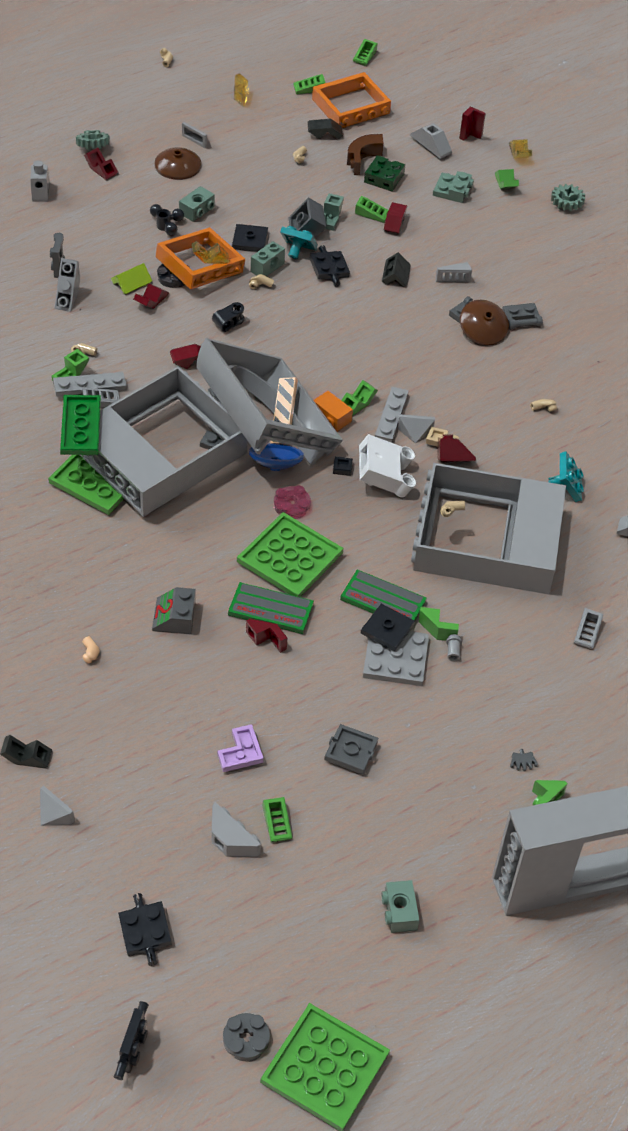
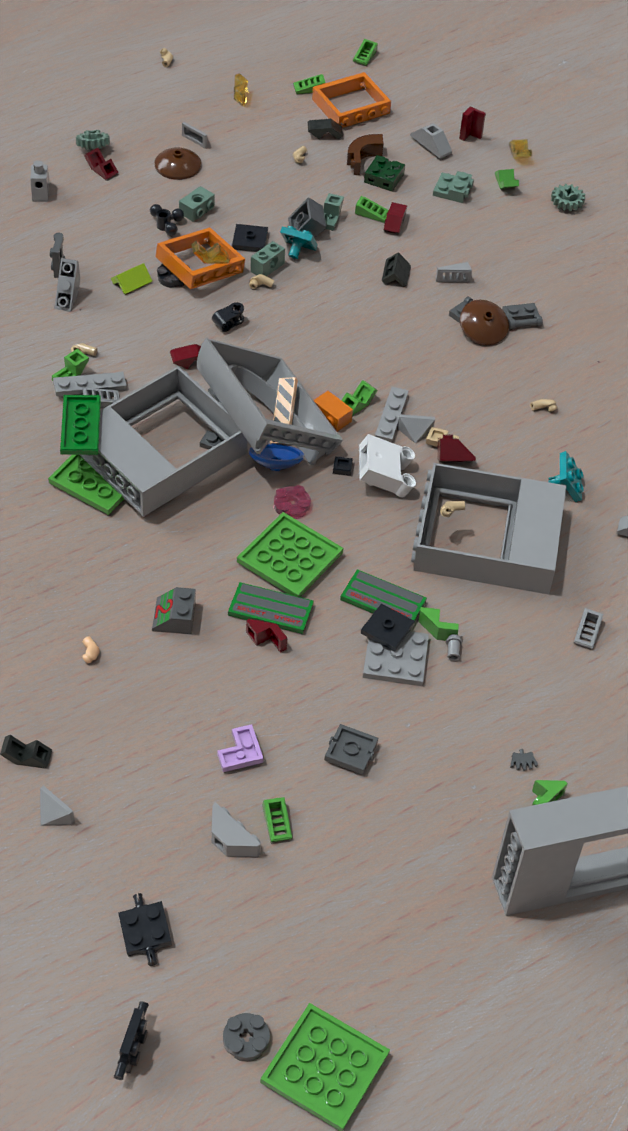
(152, 296): dark red slope -> none
(329, 265): black plate -> none
(401, 894): sand green brick -> none

